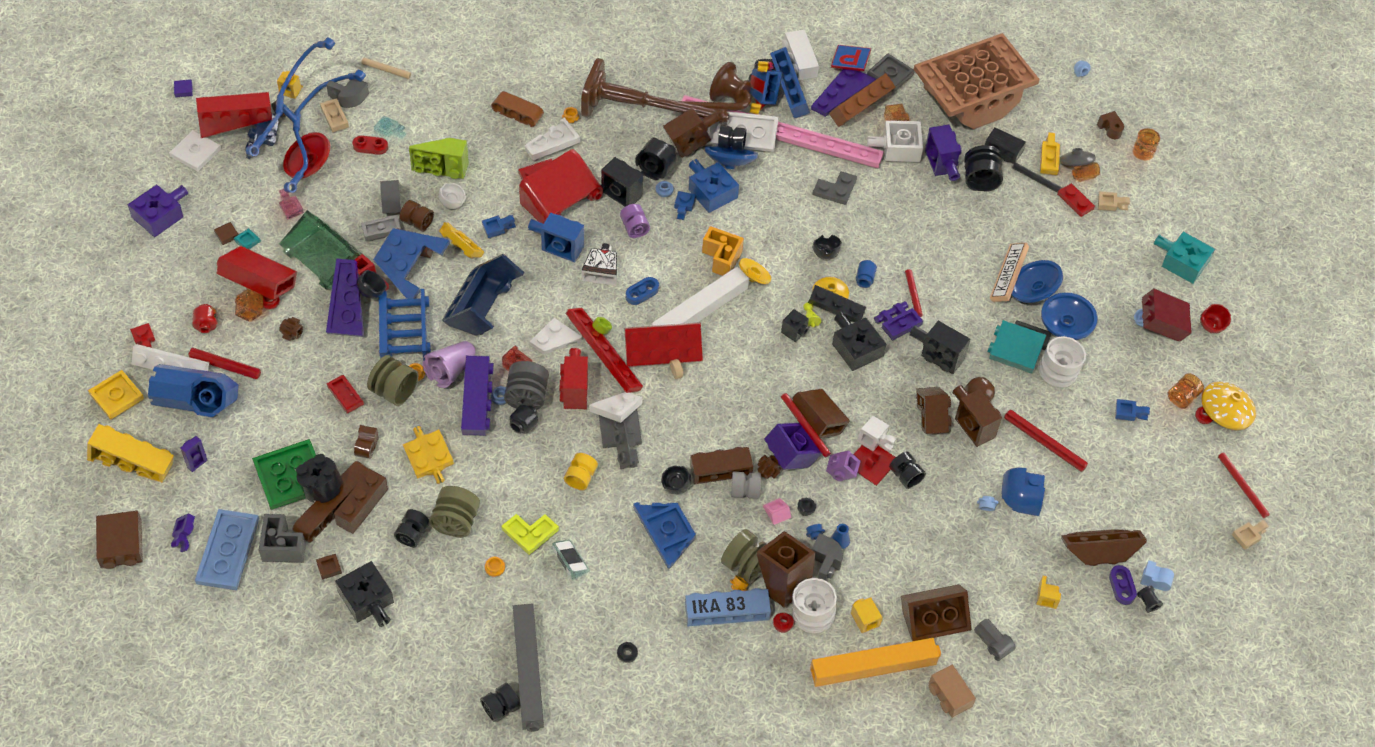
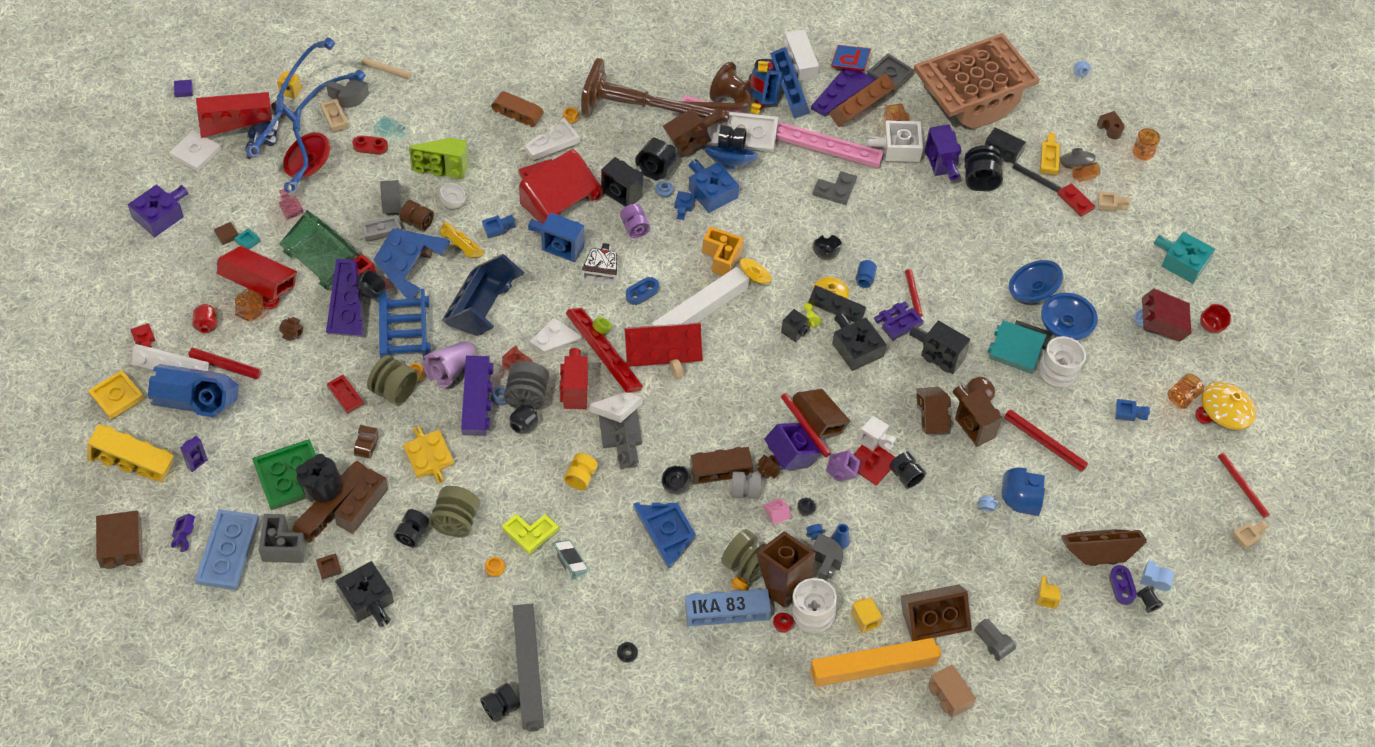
(1009, 272): tile -> none

